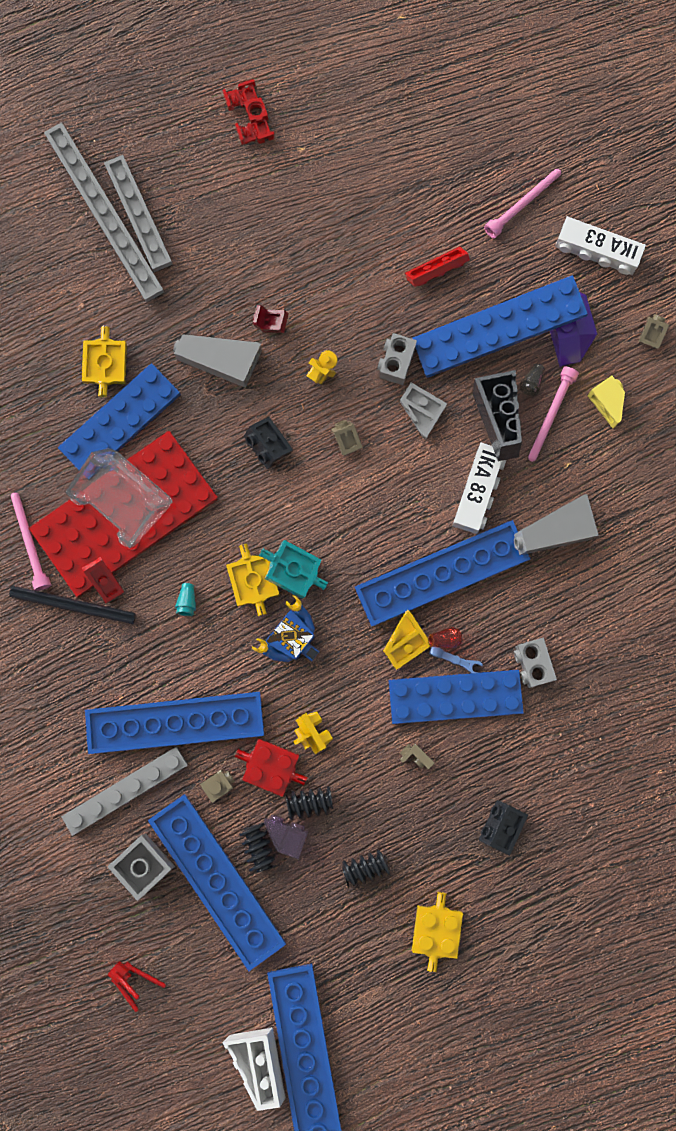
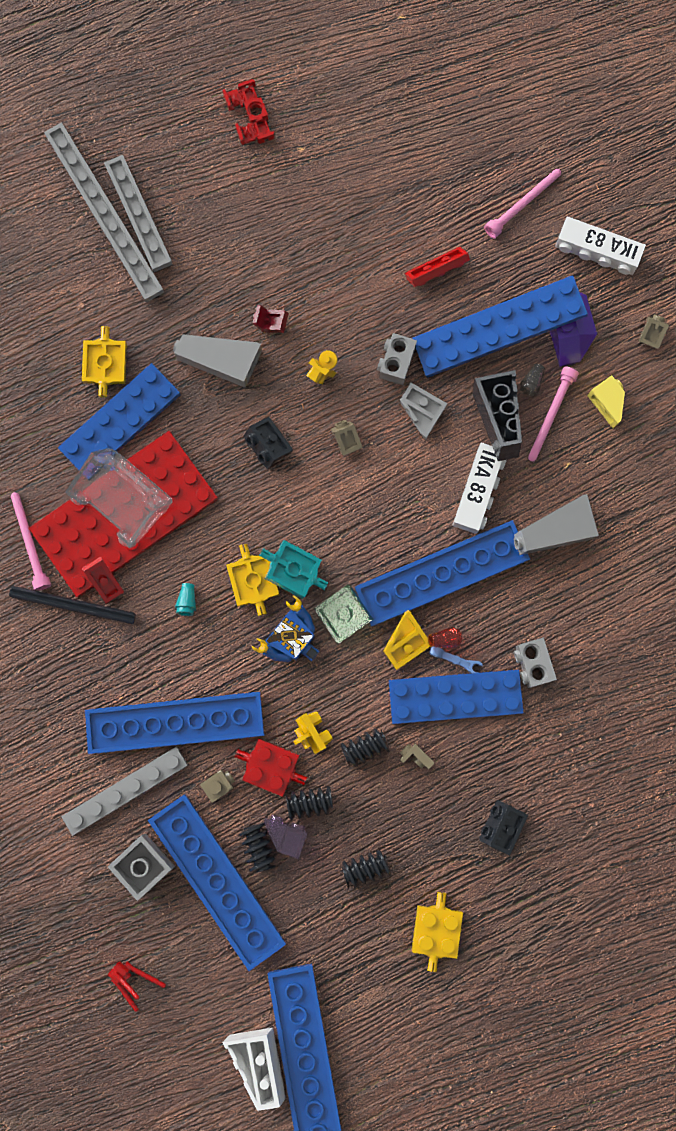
(343, 614): none -> clear green plate
(365, 747): none -> black piece

